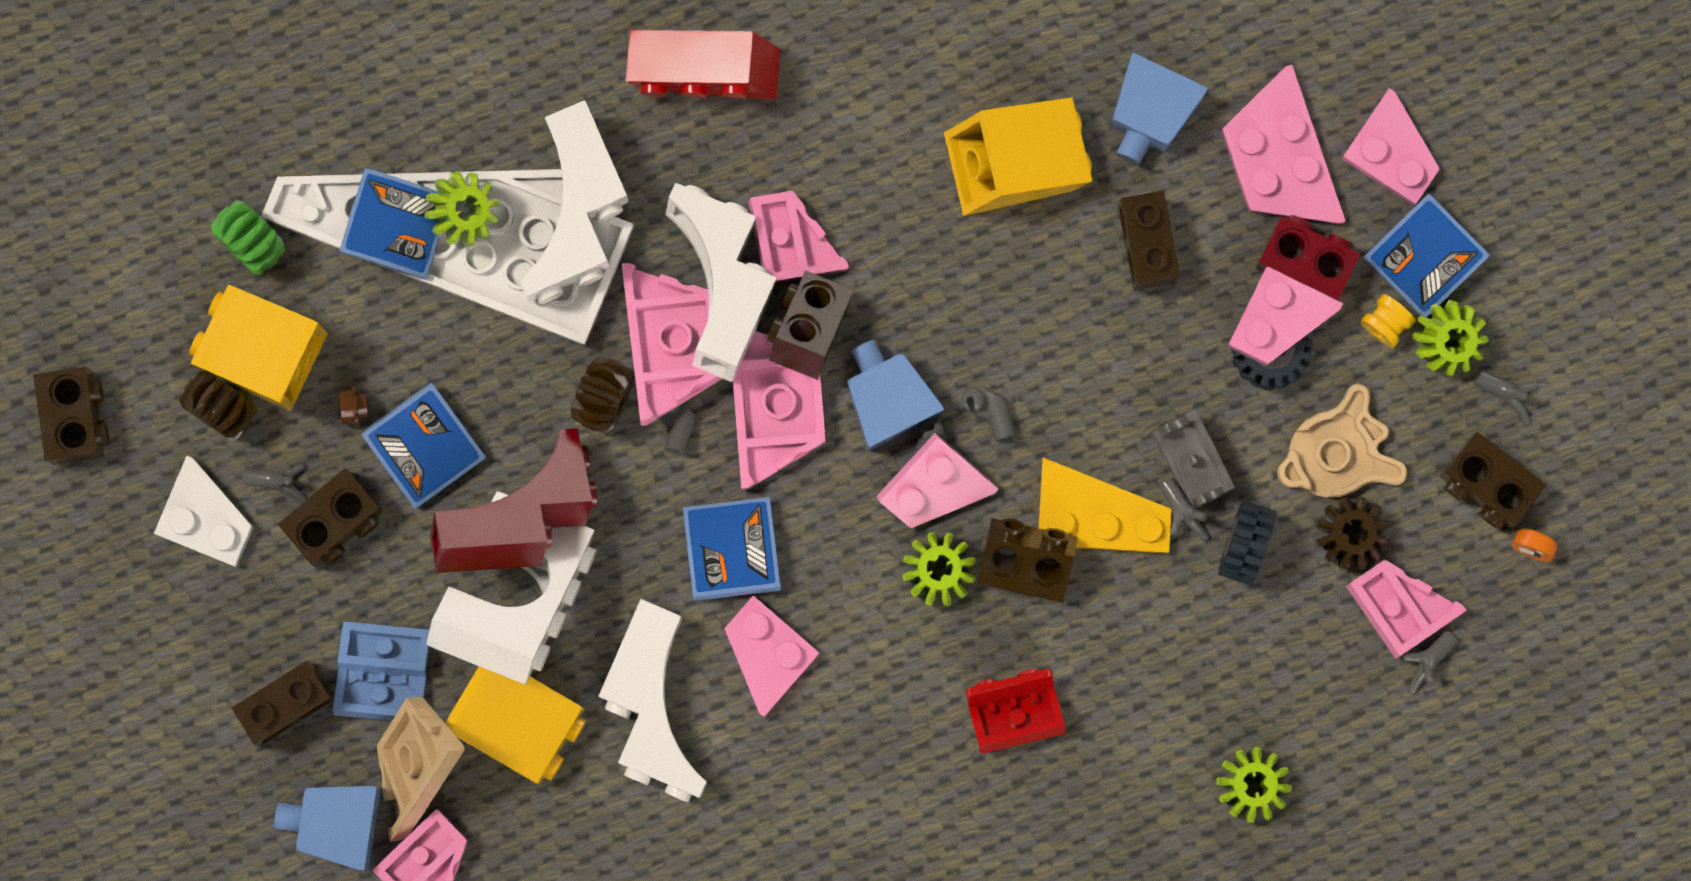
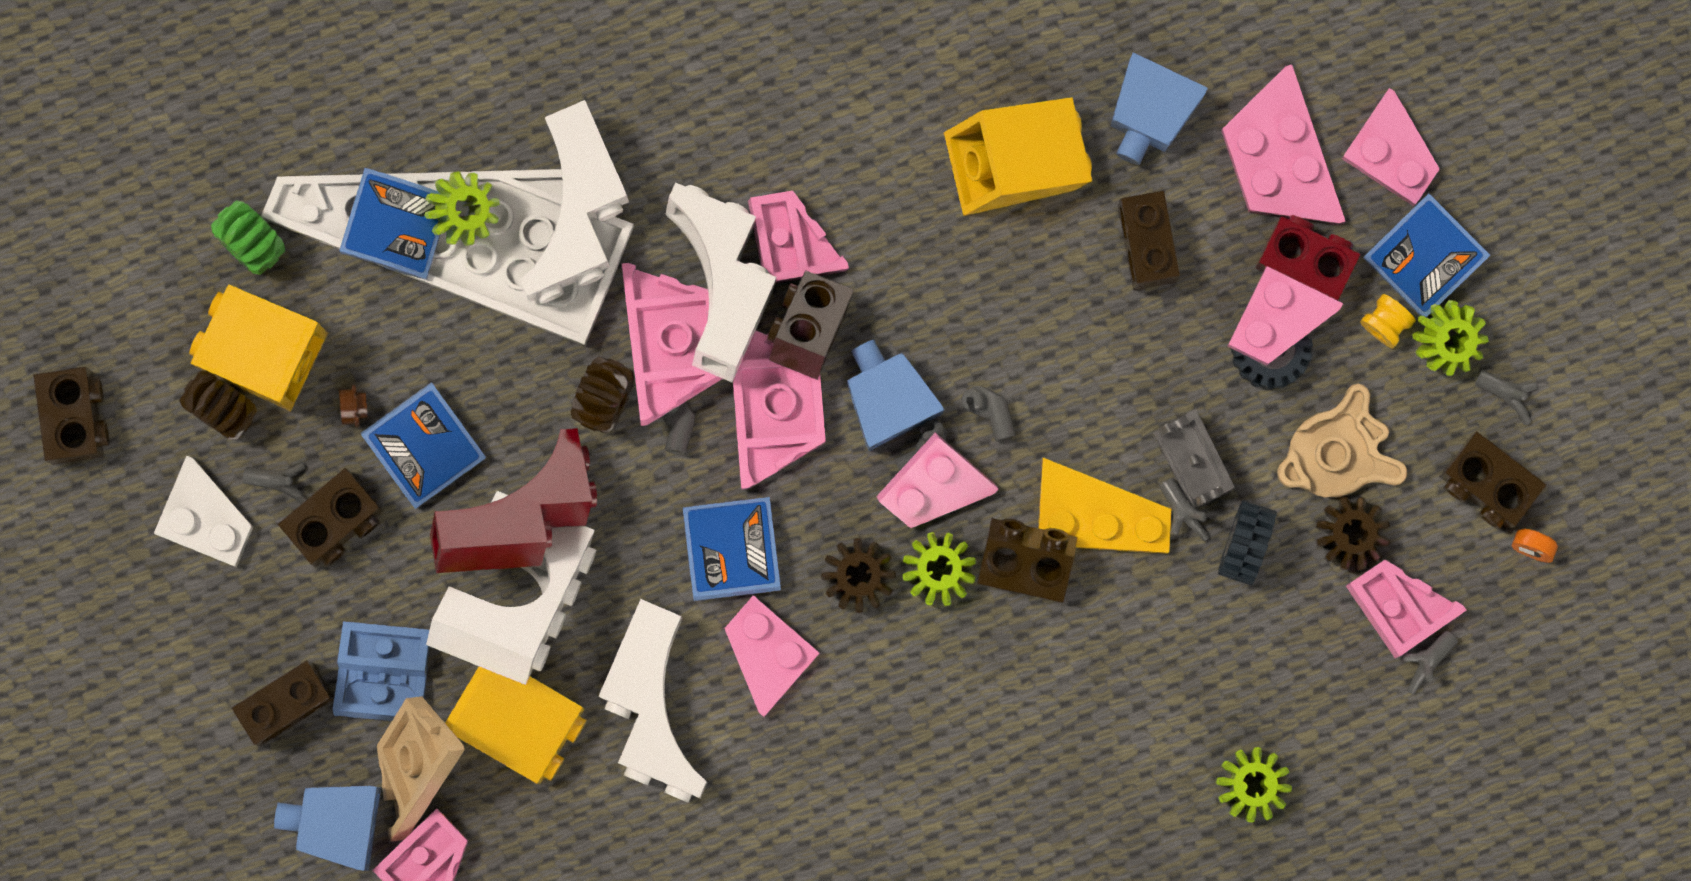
(703, 64): wedge -> none
(863, 589): none -> dark brown gear
(1015, 710): red bracket -> none

